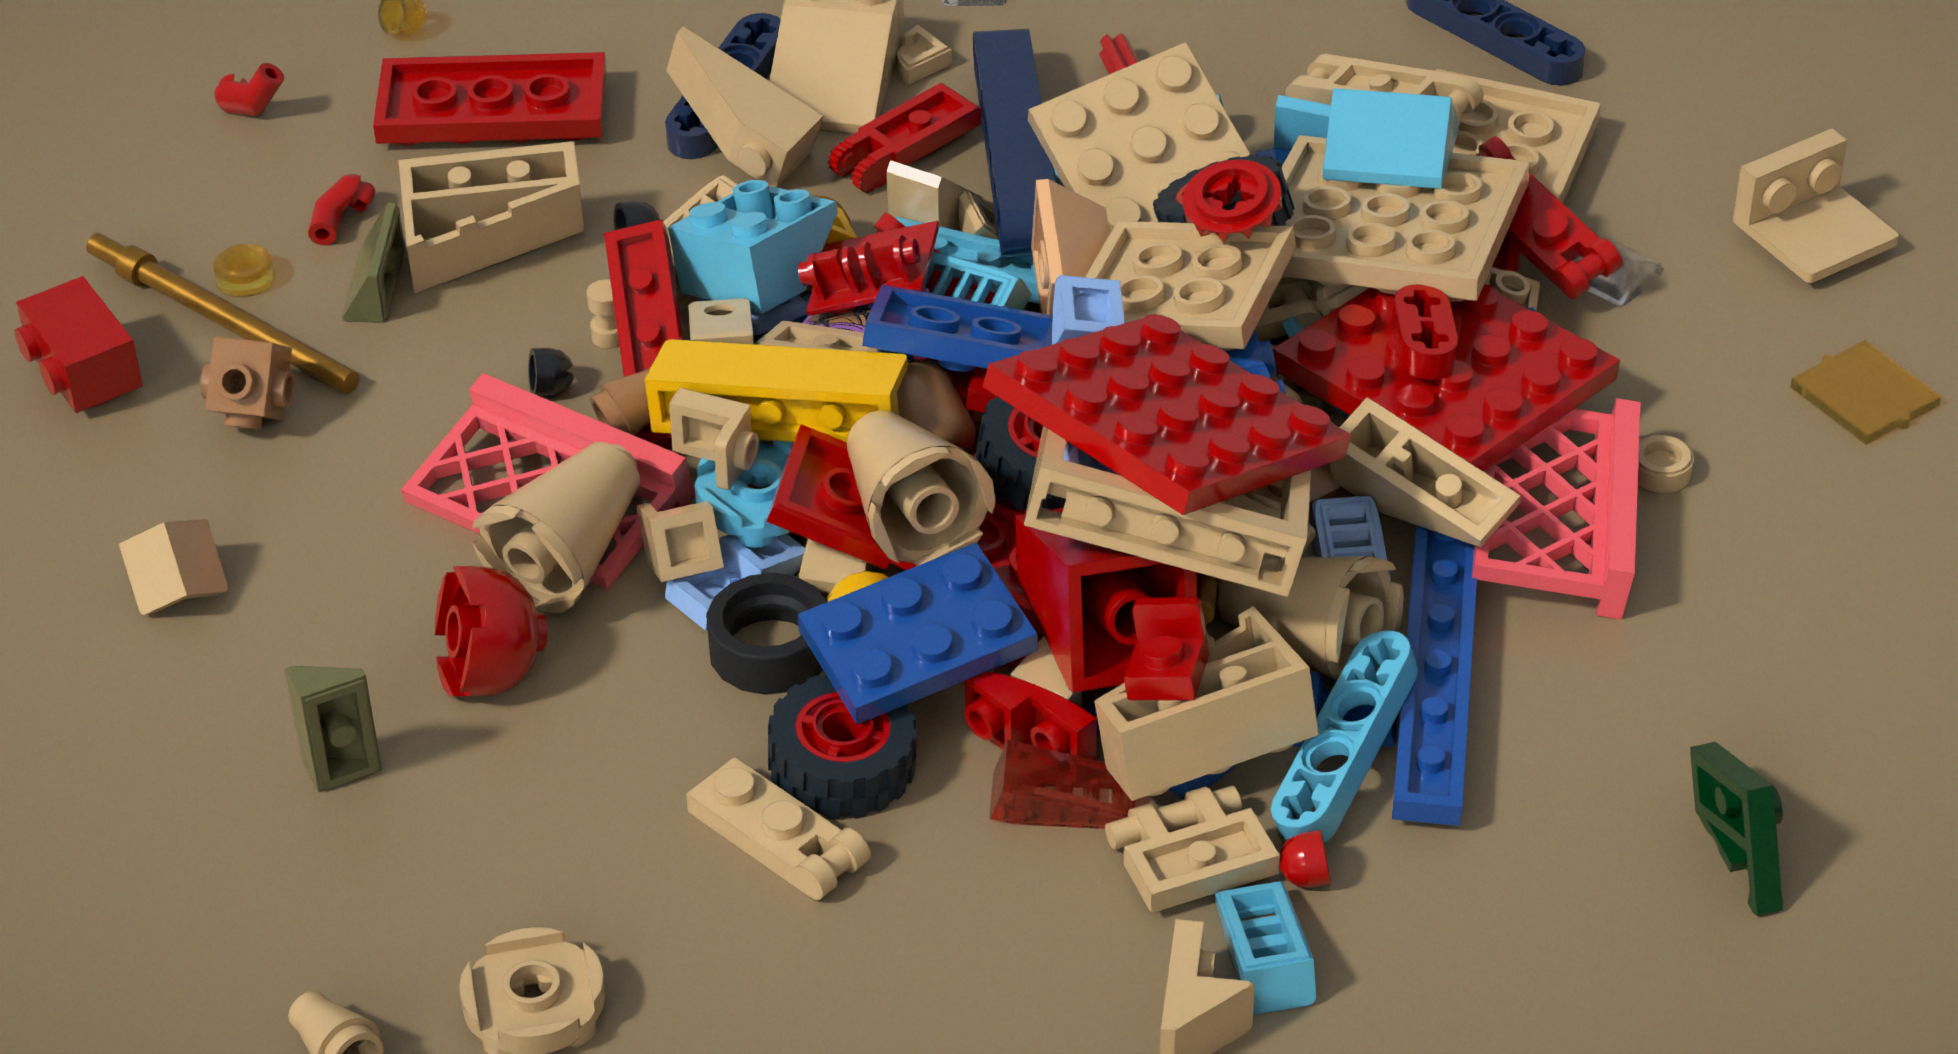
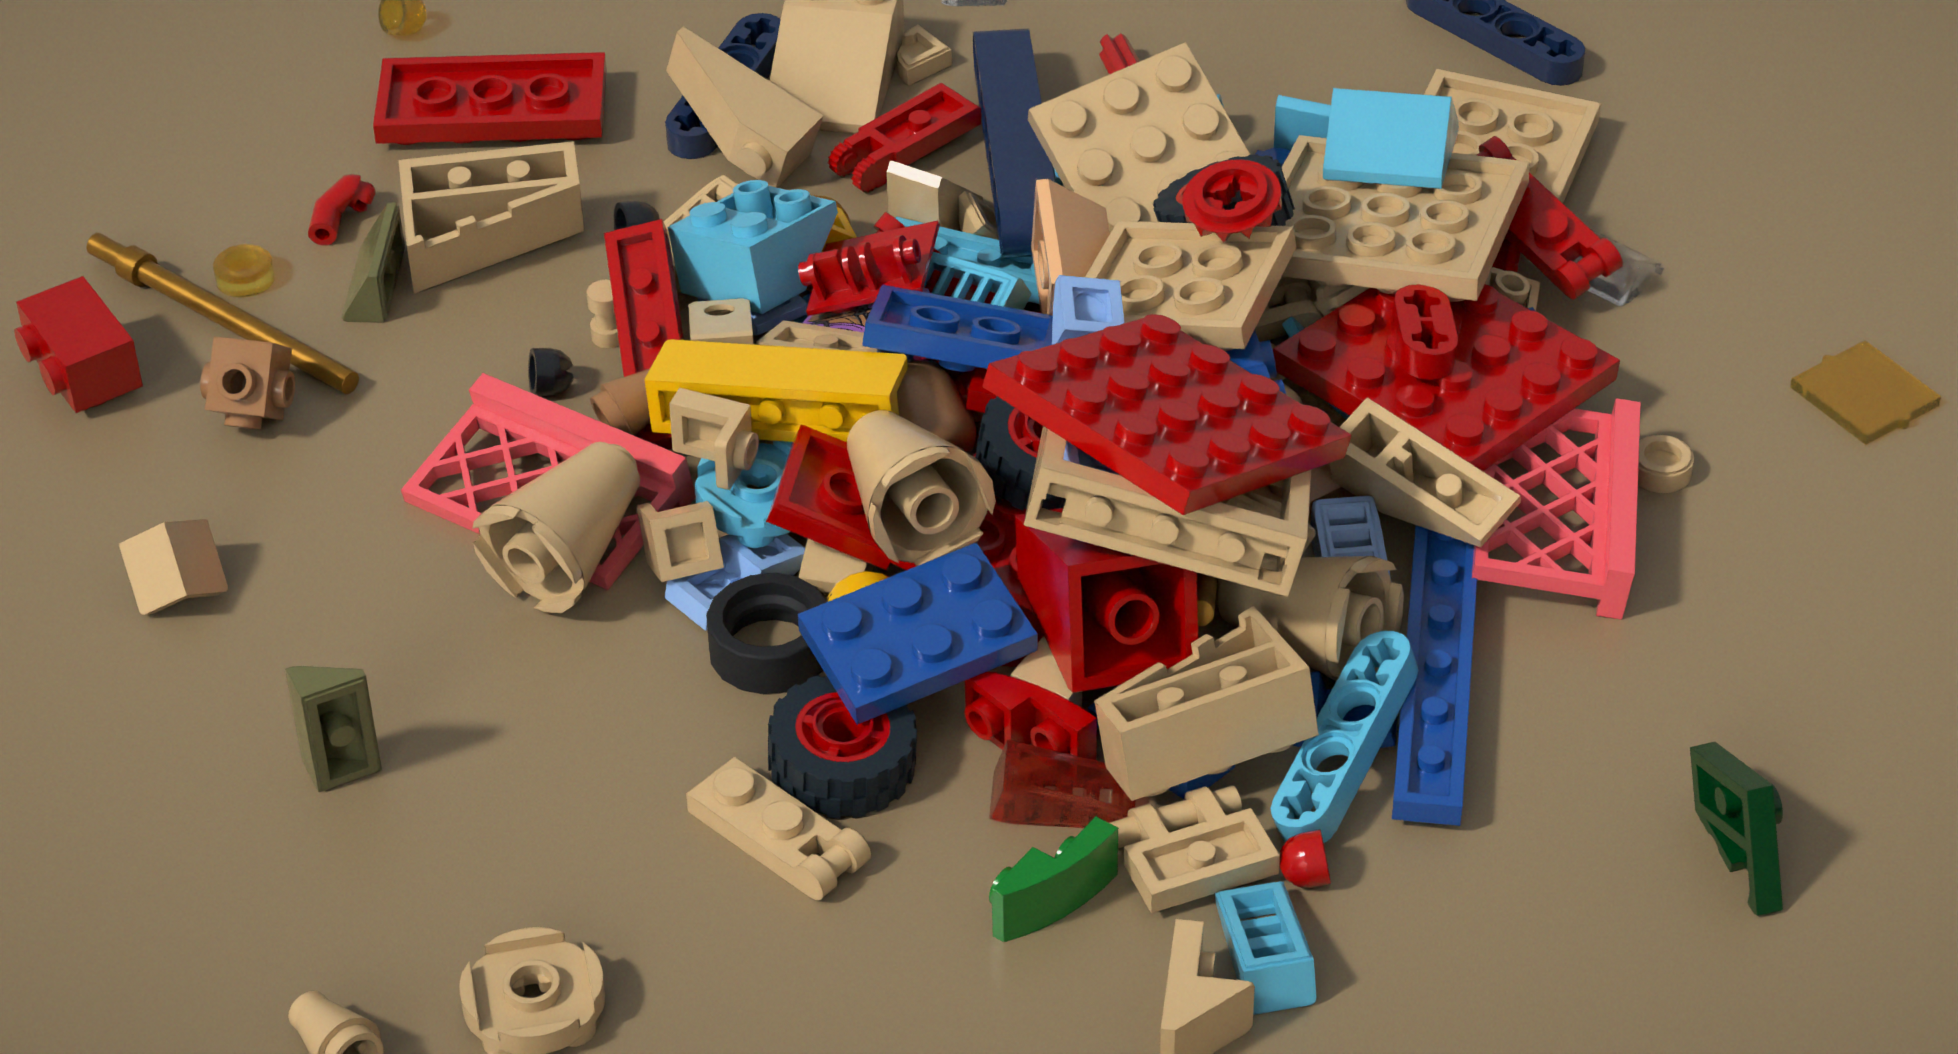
(250, 97): red arm -> none
(487, 630): red cylinder -> none
(1049, 887): none -> green slope
(1168, 649): red bracket -> none
(1344, 72): tan plate -> none
(1803, 215): tan bracket -> none

